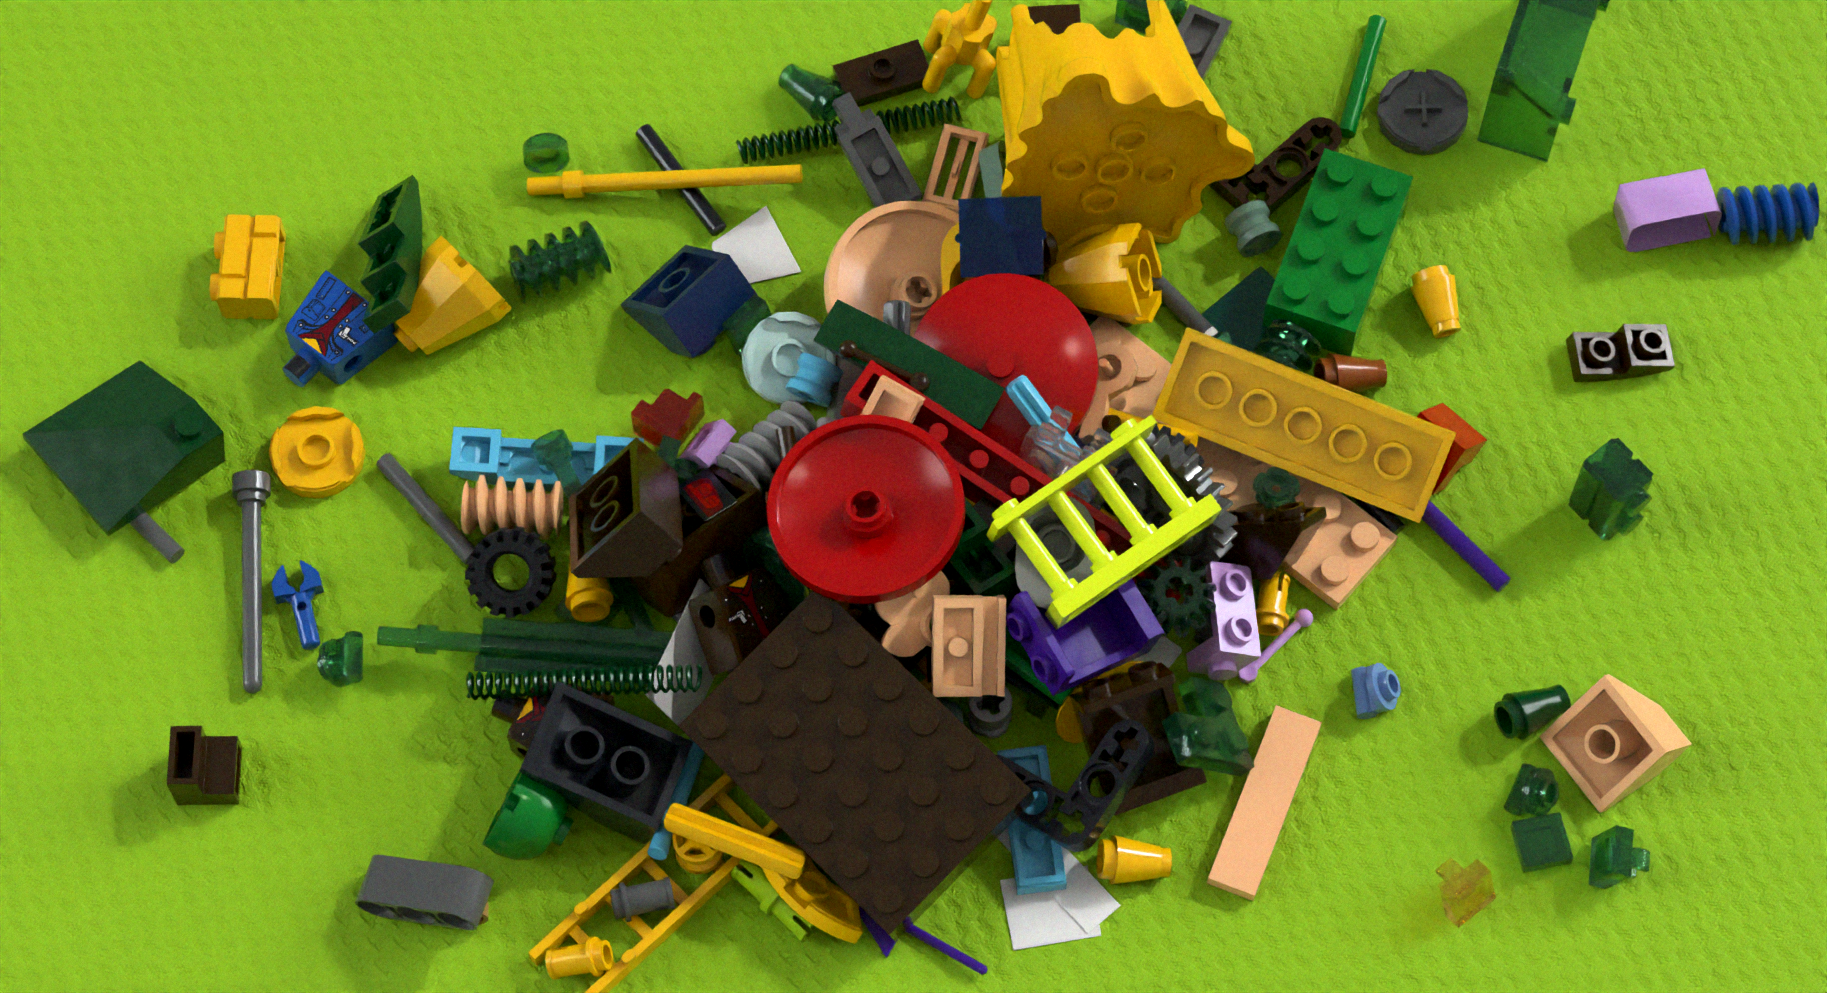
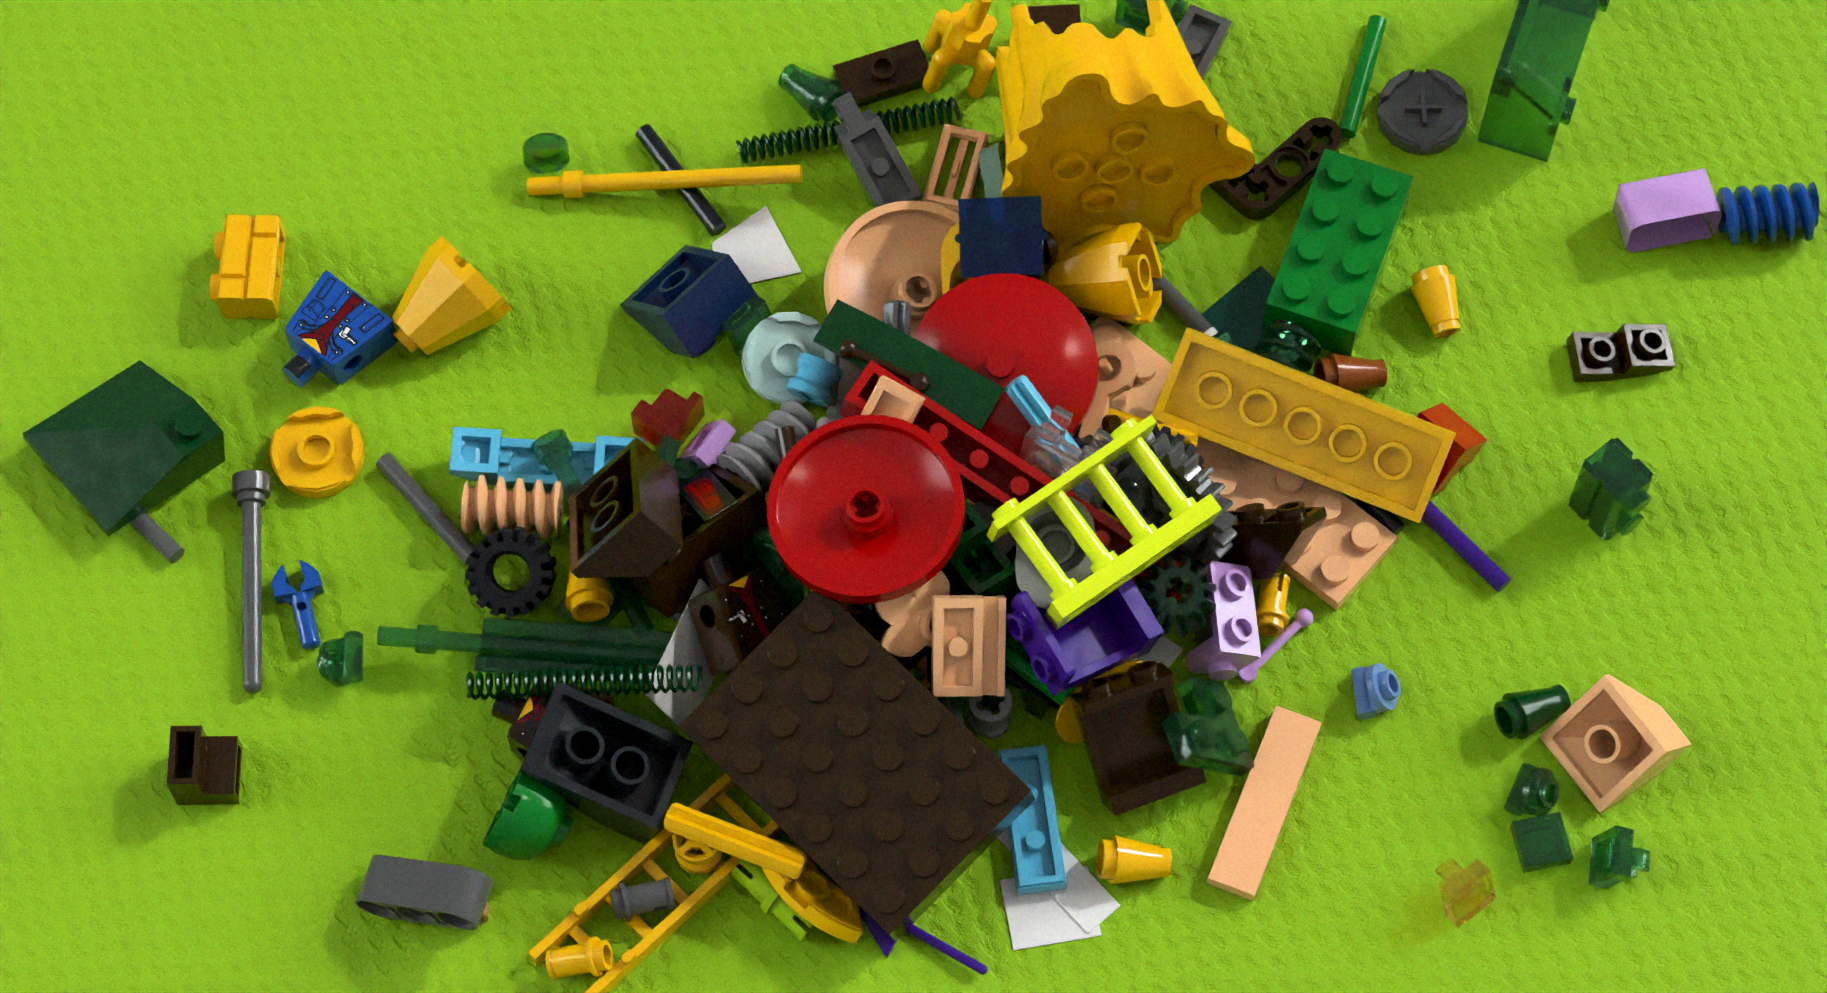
(395, 253): dark green slope -> none
(557, 260): clear green piece -> none
(662, 838): medium azure bar -> none
(1079, 802): black beam -> none
(1253, 228): sand green wheel -> none
(1275, 476): clear green plate -> none

